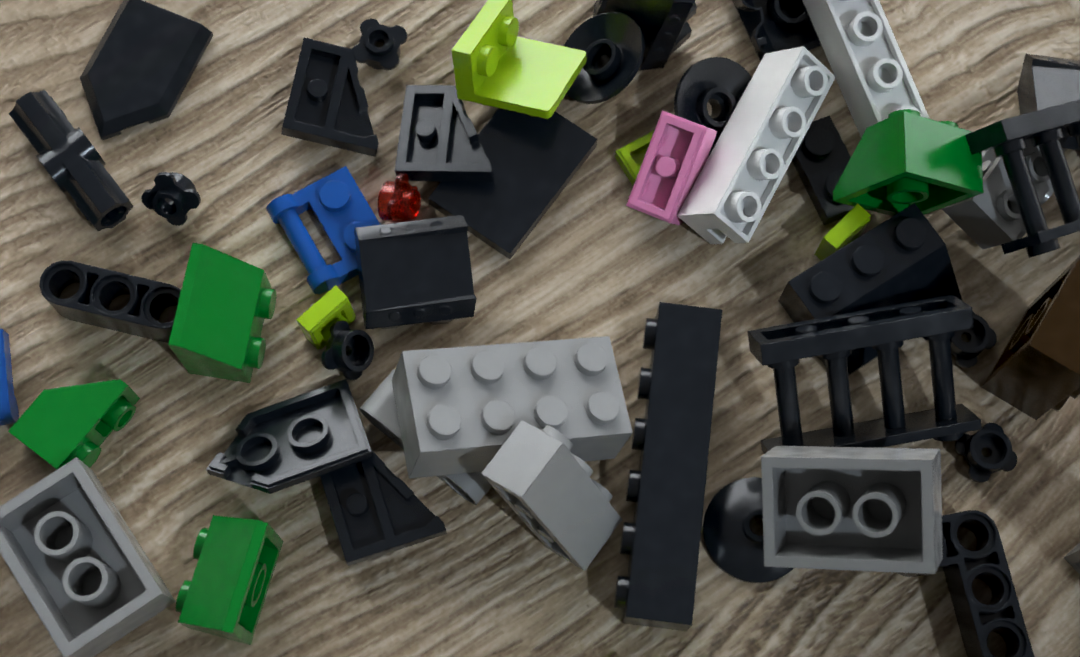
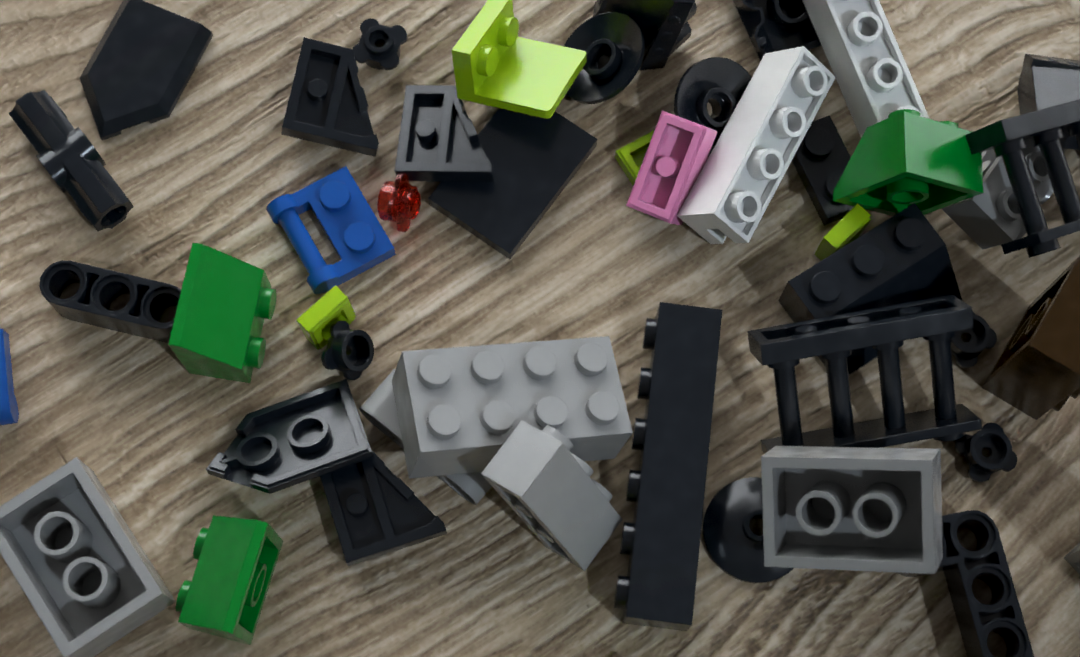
(75, 420): green slope -> none
(172, 197): black plate -> none
(415, 272): black slope -> none

